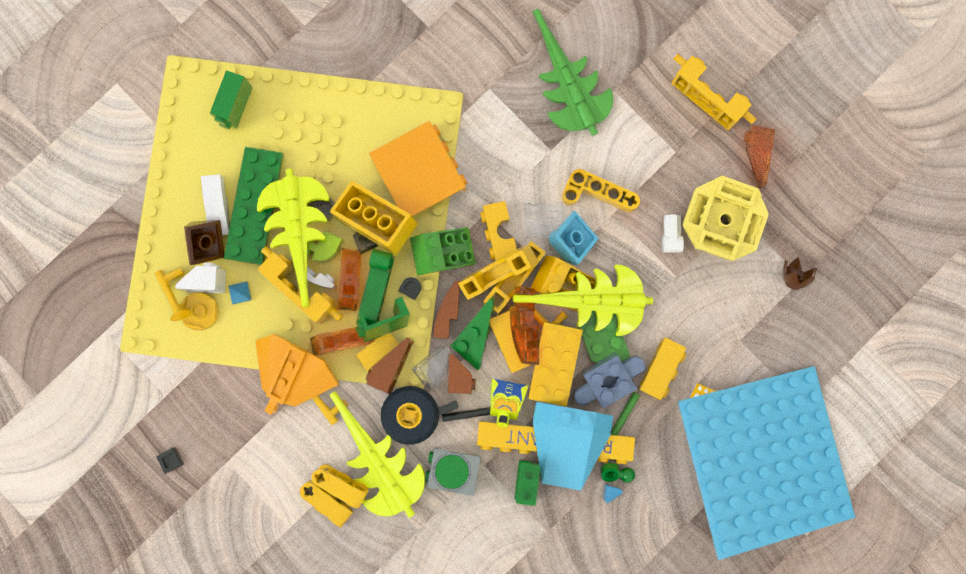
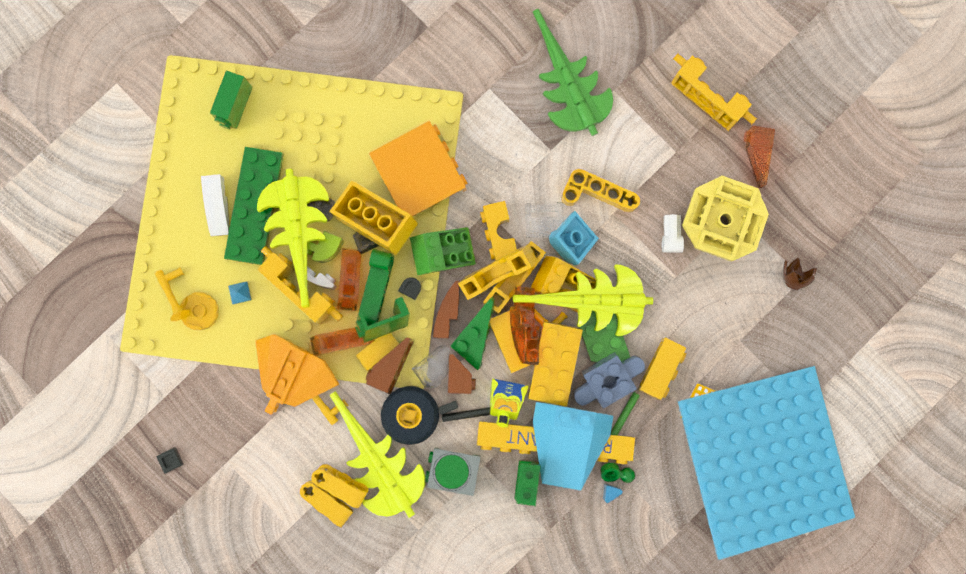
(204, 241): reddish brown slope -> none
(205, 279): white slope -> none

